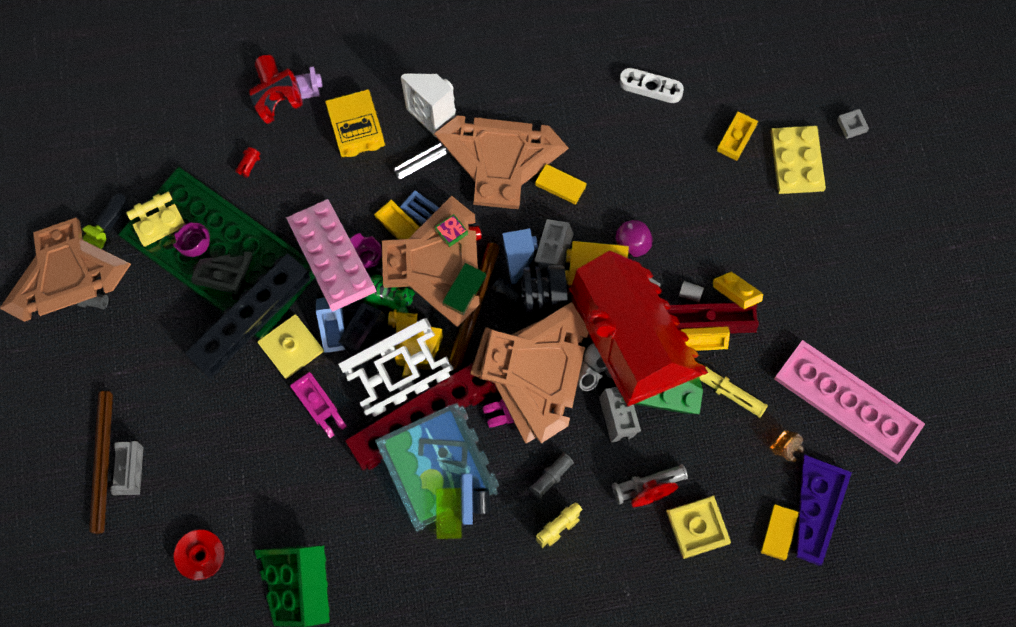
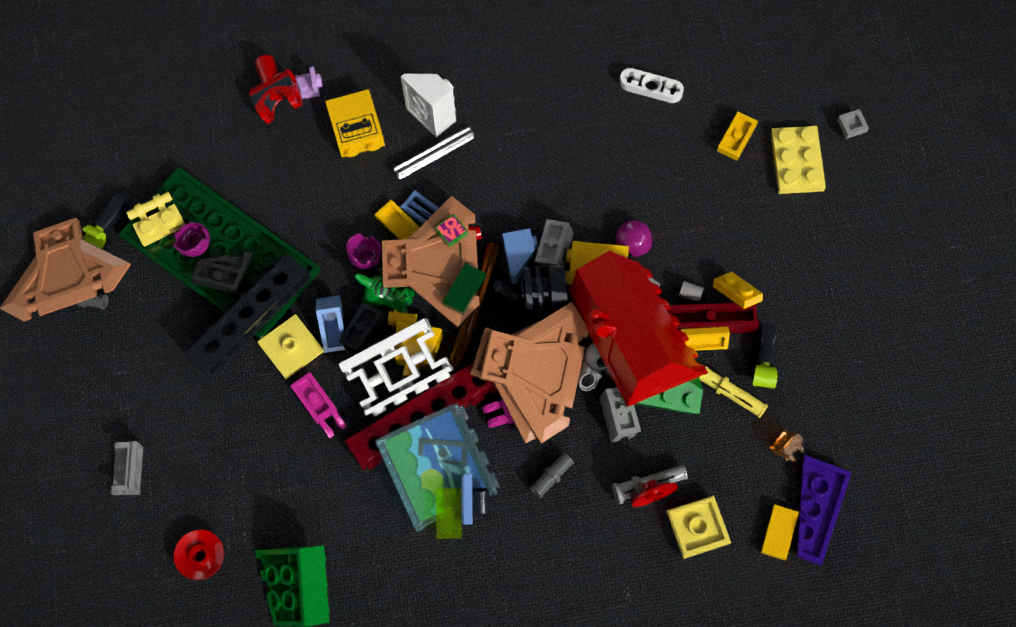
(101, 461): reddish brown axle -> none
(248, 161): red pin -> none
(331, 255): bright pink plate -> none
(500, 156): nougat plate -> none
(551, 531): light yellow plate -> none
(560, 184): yellow tile -> none
(765, 373): none -> piece
(849, 402): bright pink plate -> none

